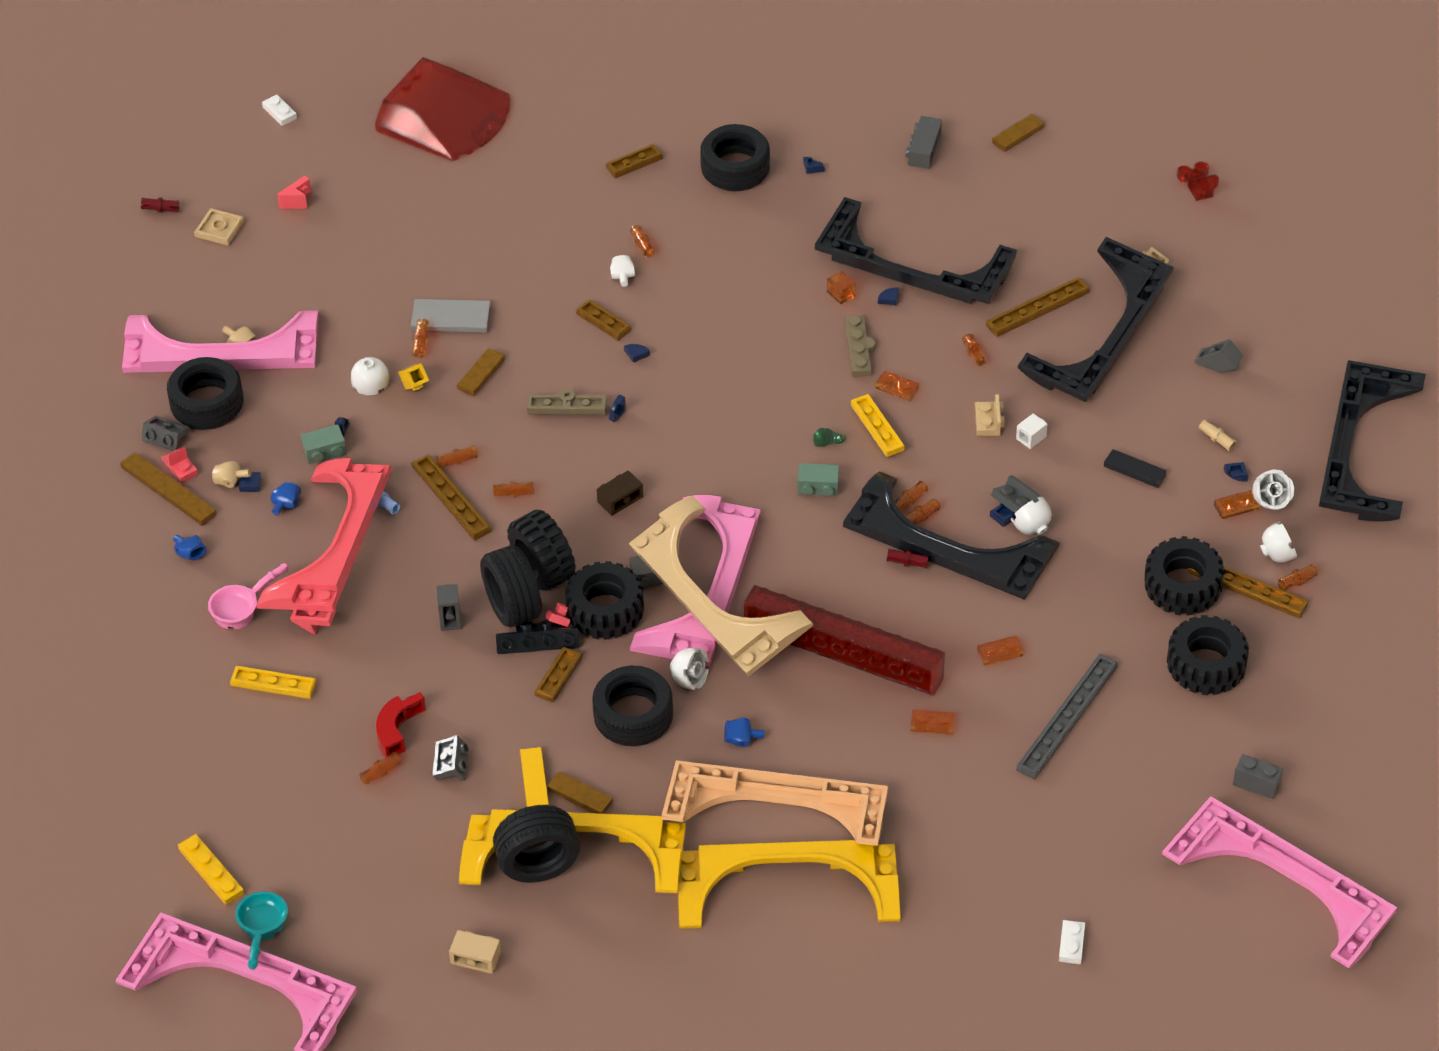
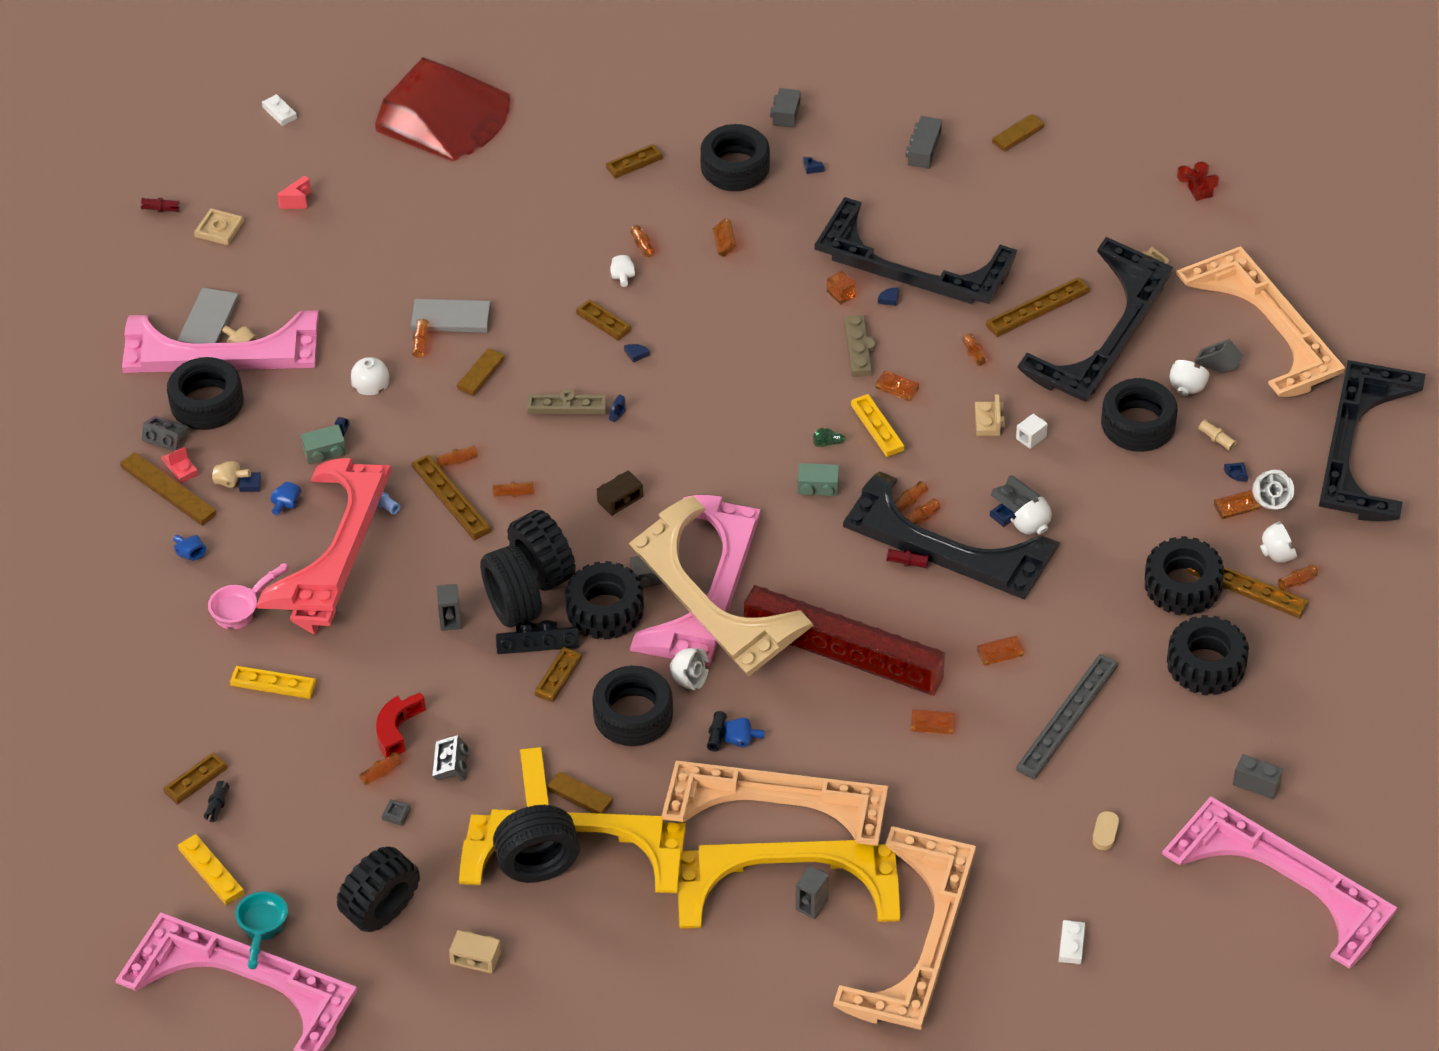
(195, 778): none -> pearl gold tile
(208, 316): none -> light grey tile
(216, 801): none -> black pin
(378, 889): none -> black tyre
(396, 812): none -> dark grey tile
(413, 377): yellow brick -> none
(558, 616): coral tile -> none
(716, 731): none -> black pin
(724, 237): none -> clear orange plate
(786, 107): none -> dark grey brick
(812, 892): none -> dark grey brick
(946, 871): none -> light nougat piece
(1105, 830): none -> tan tile
(1134, 434): none -> black tyre
(1135, 468): black tile -> none
(1187, 378): none -> white cylinder
(1239, 275): none -> light nougat piece

